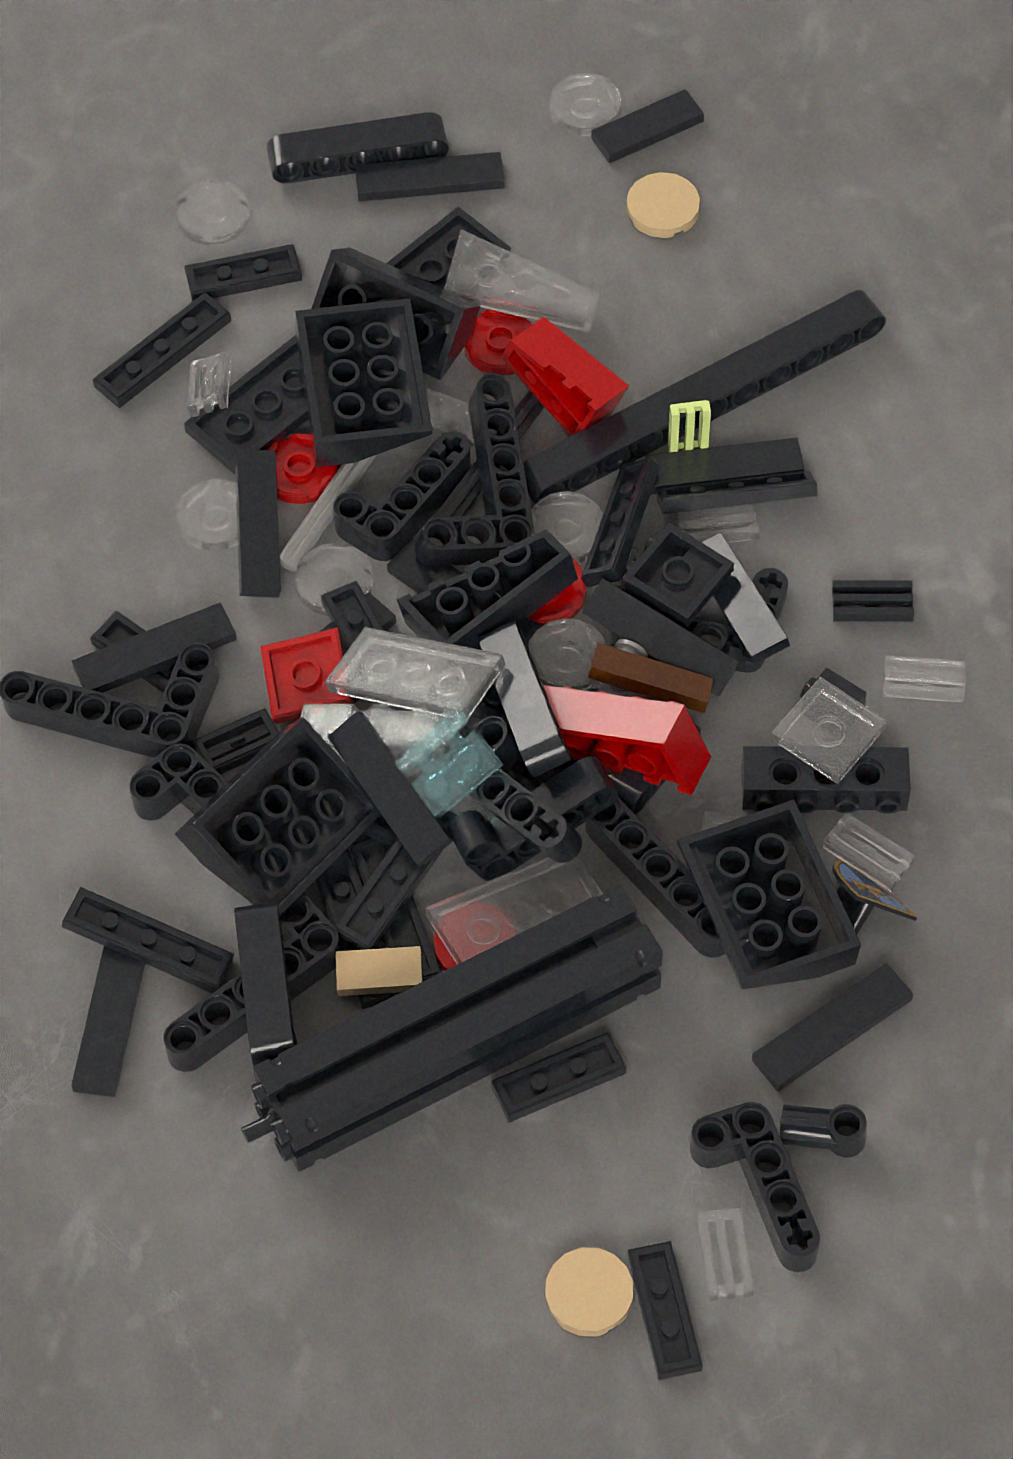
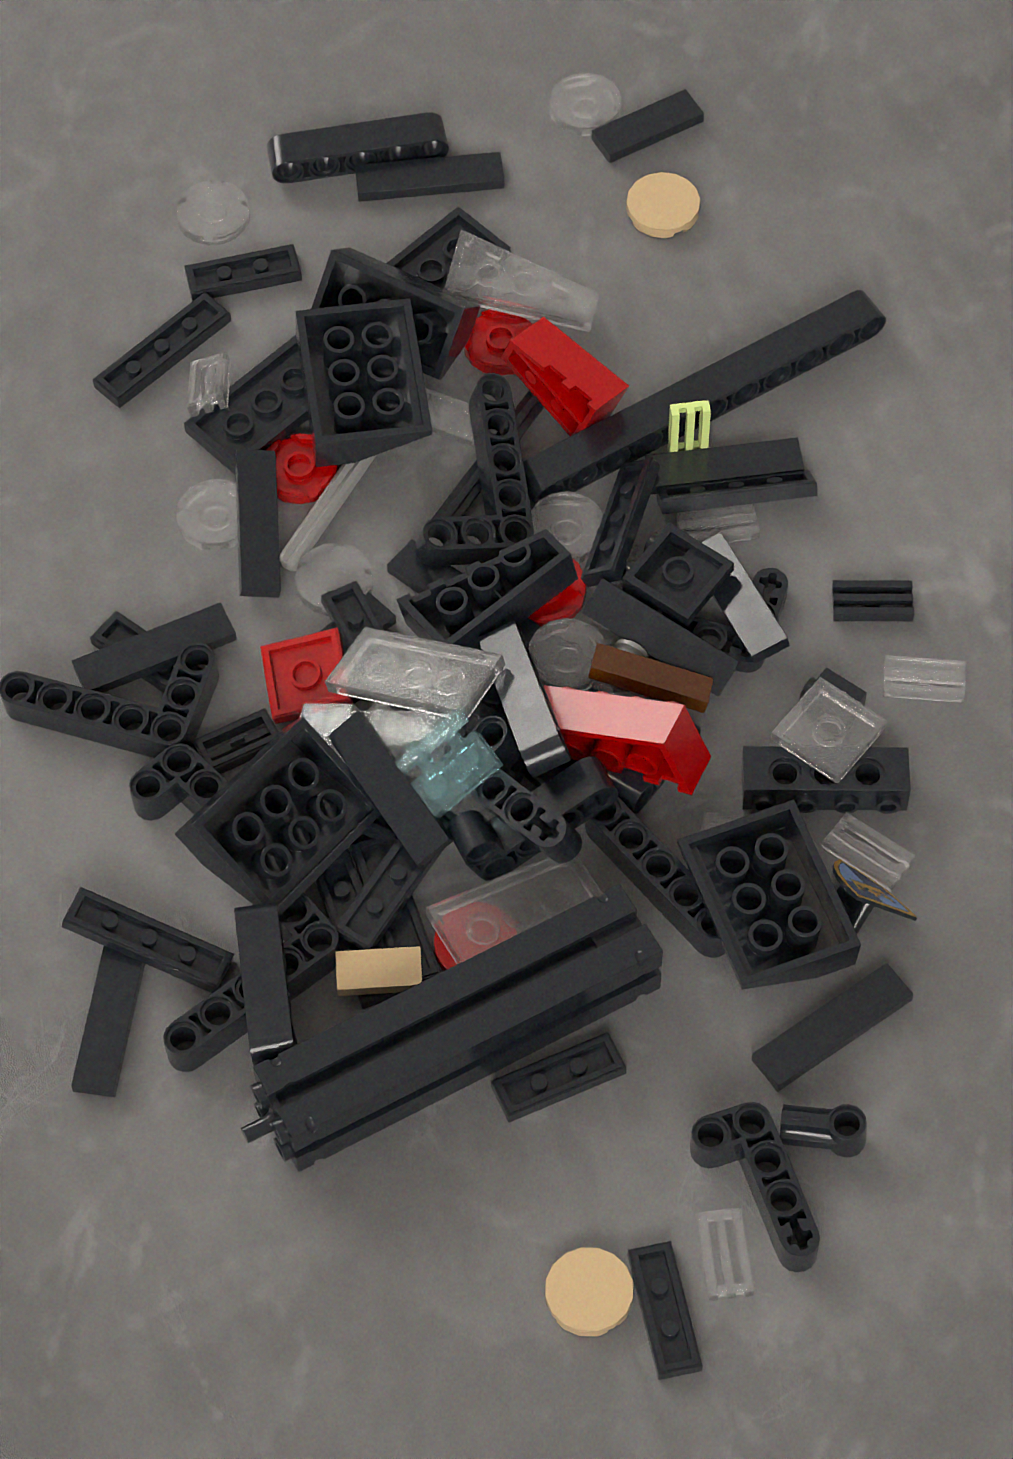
(442, 463): black beam -> none

